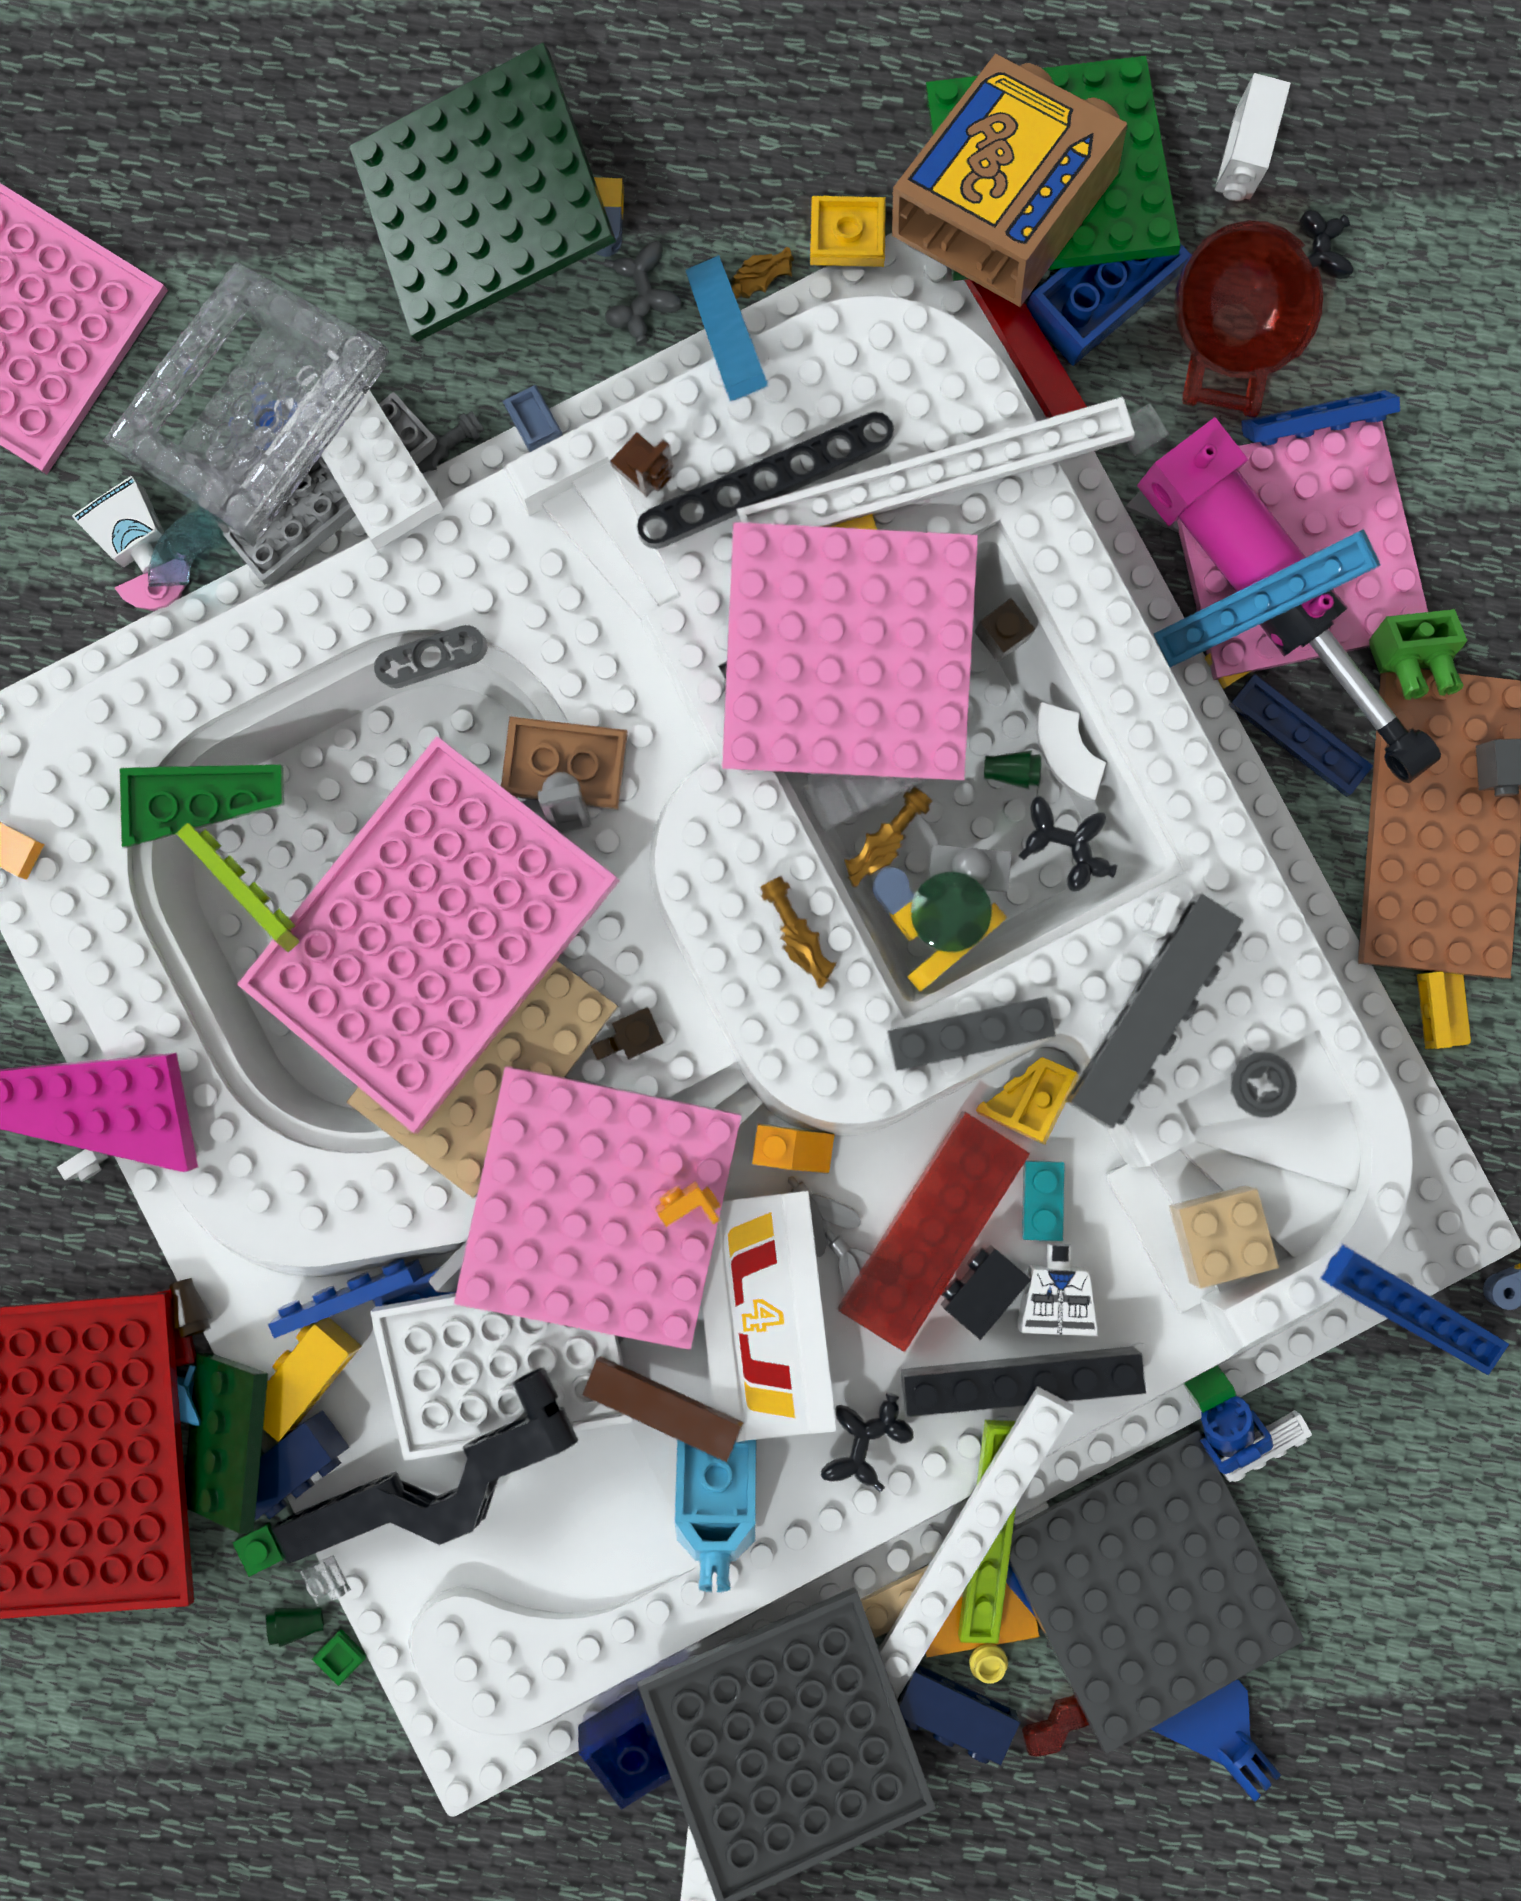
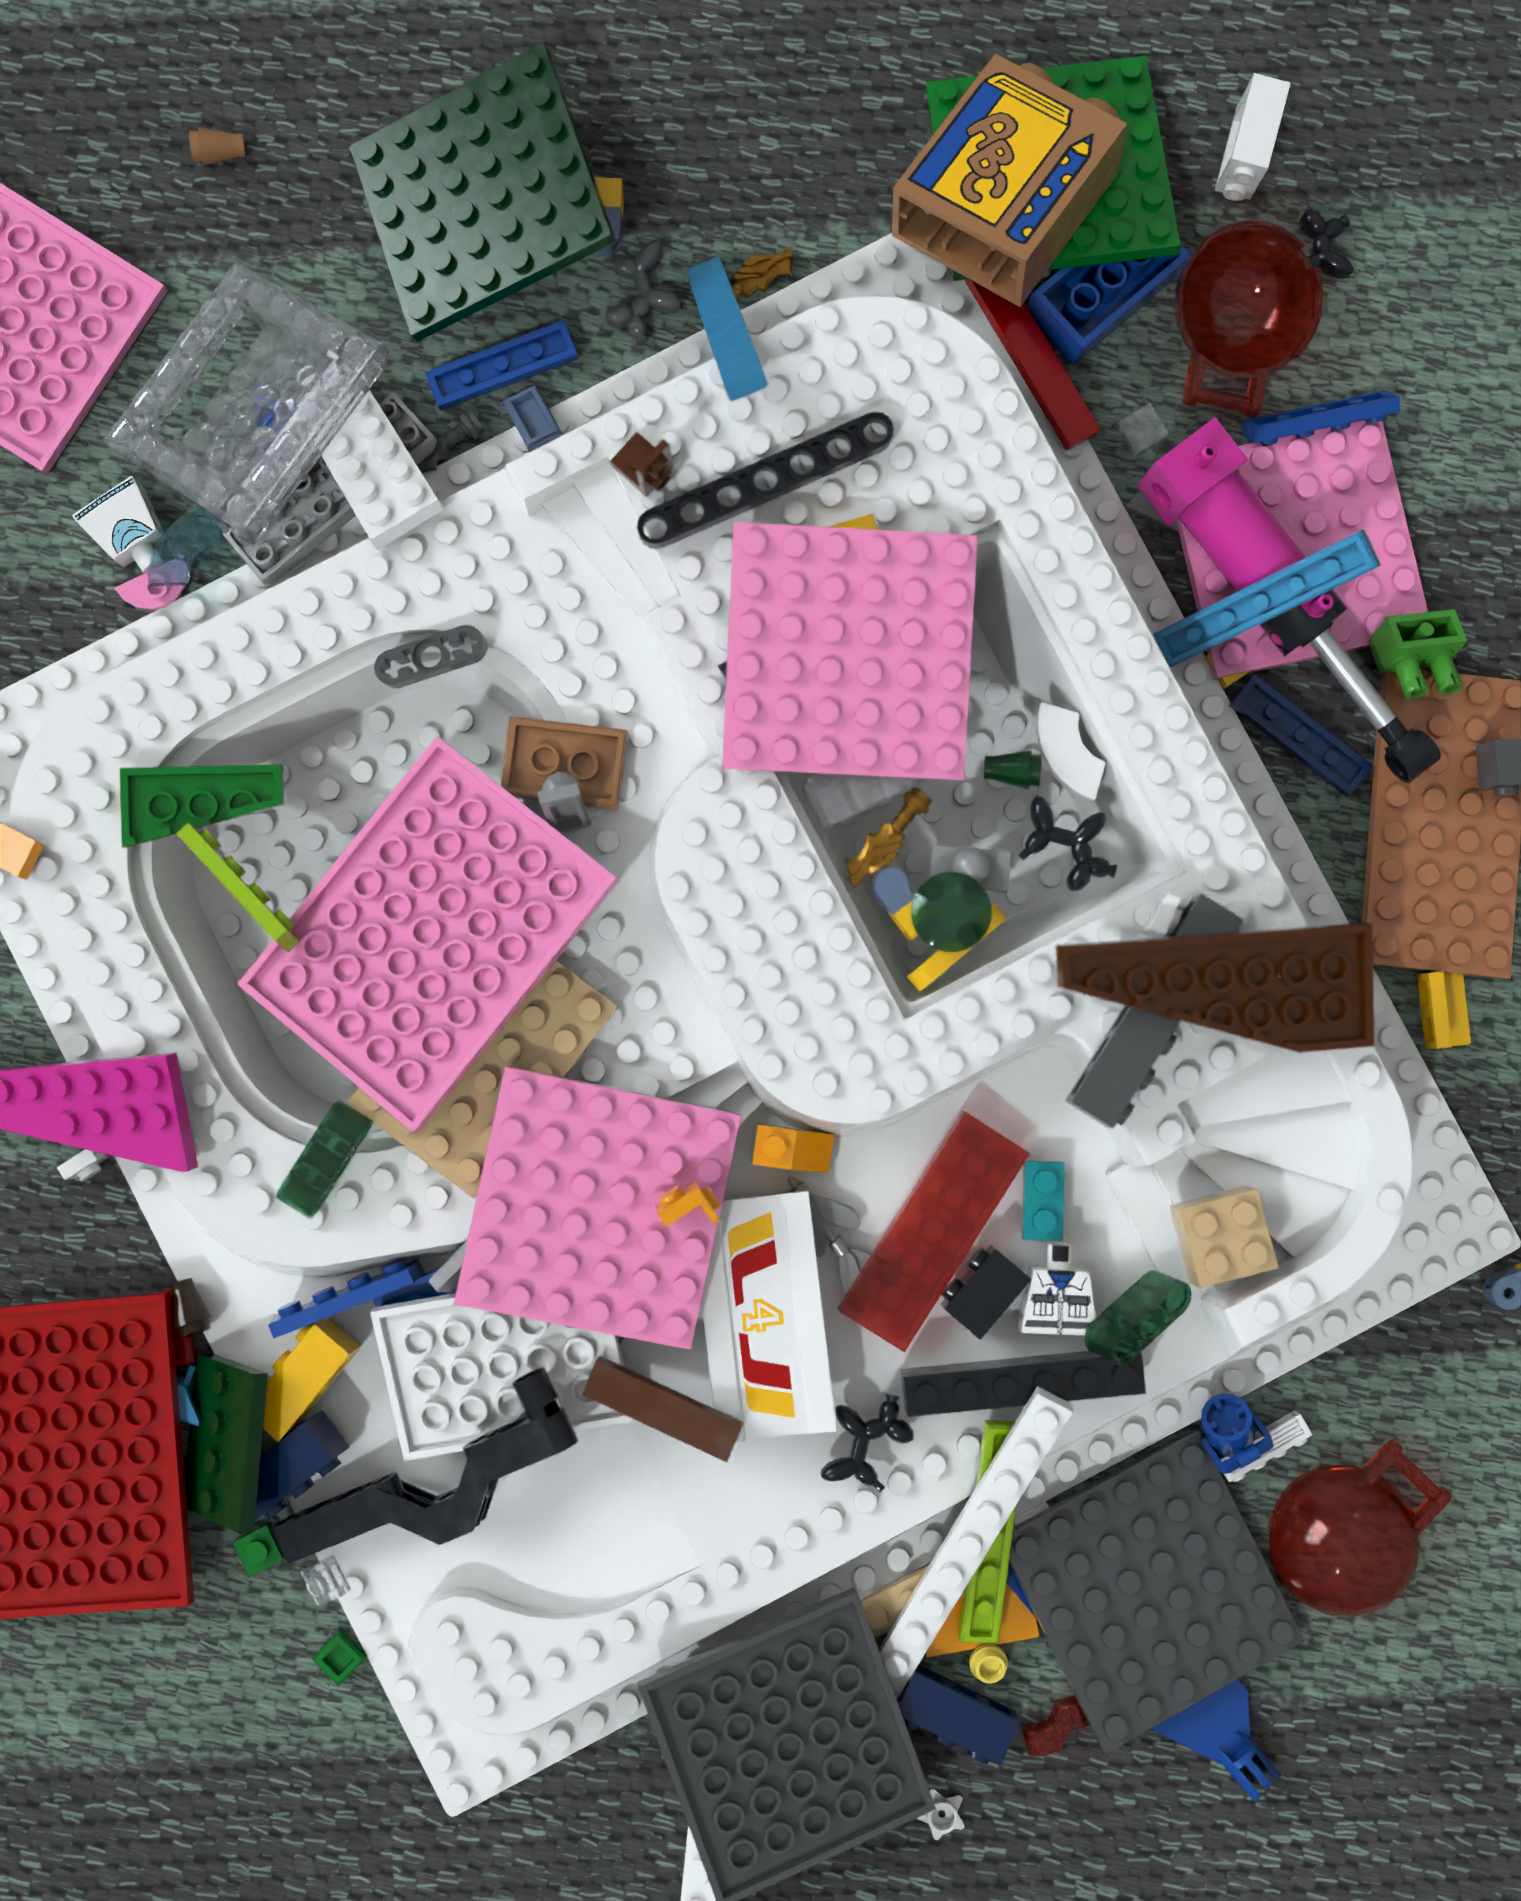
(215, 146): none -> medium nougat cone
(292, 1624): dark green cone -> none
(324, 1159): none -> clear green beam
(501, 365): none -> blue plate
(623, 1750): clear blue brick -> none
(633, 1034): dark brown plate -> none
(715, 1508): medium azure plate -> none
(801, 942): pearl gold piece -> none
(847, 231): yellow plate -> none
(949, 469): white plate -> none
(950, 1821): none -> white plate
(971, 1033): dark grey plate -> none
(1004, 630): dark brown brick -> none
(1033, 1100): yellow wing -> none
(1137, 1317): none -> clear green beam
(1210, 1389): green tile -> none
(1271, 986): none -> reddish brown wing
(1279, 1074): dark grey gear -> none
(1349, 1535): none -> clear red windscreen
(1413, 1309): blue plate -> none

